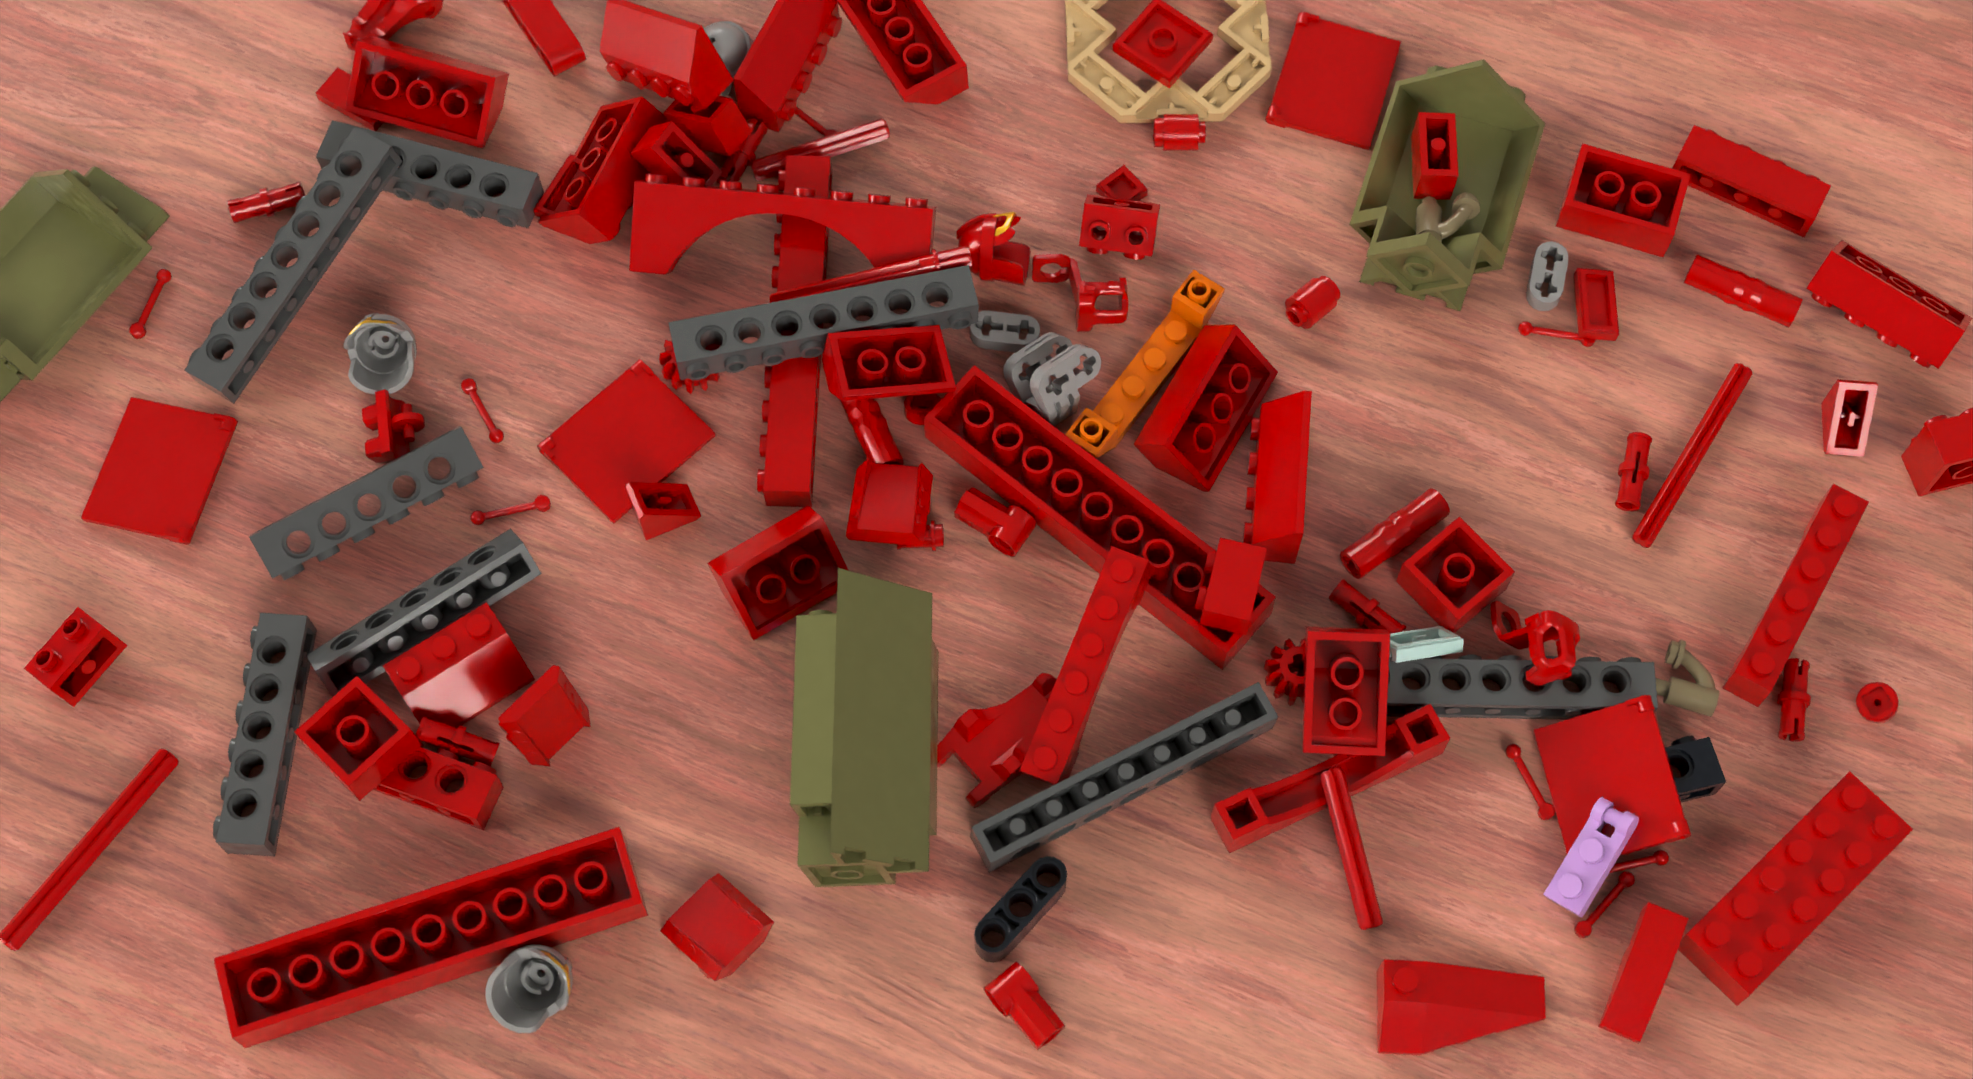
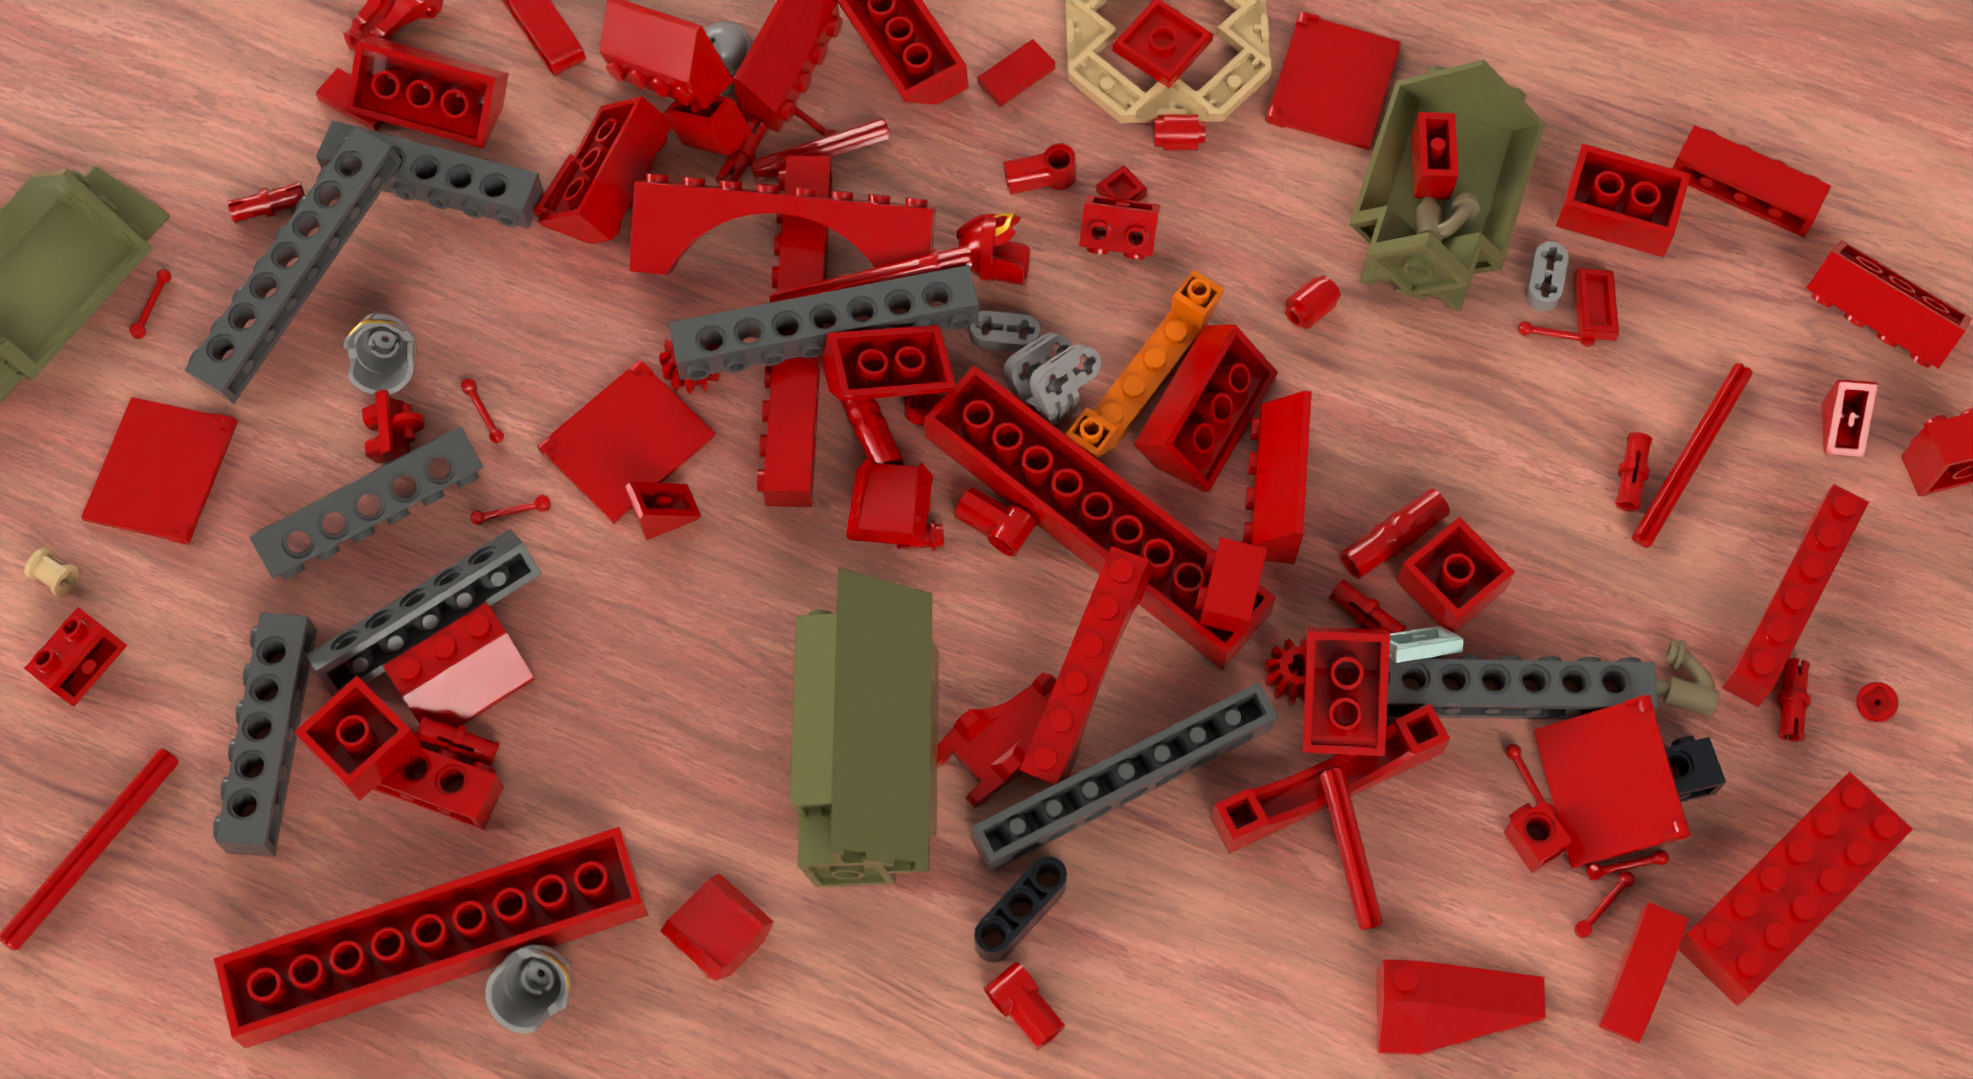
(51, 571): none -> tan bush
(545, 717): red slope -> none
(671, 152): red brick -> none
(779, 571): red slope -> none
(1016, 72): none -> red tile
(1039, 170): none -> red piece
(1084, 292): red piece -> none
(1534, 852): none -> red brick
(1540, 628): red piece -> none
(1591, 858): lavender plate -> none
(1743, 291): red axle -> none

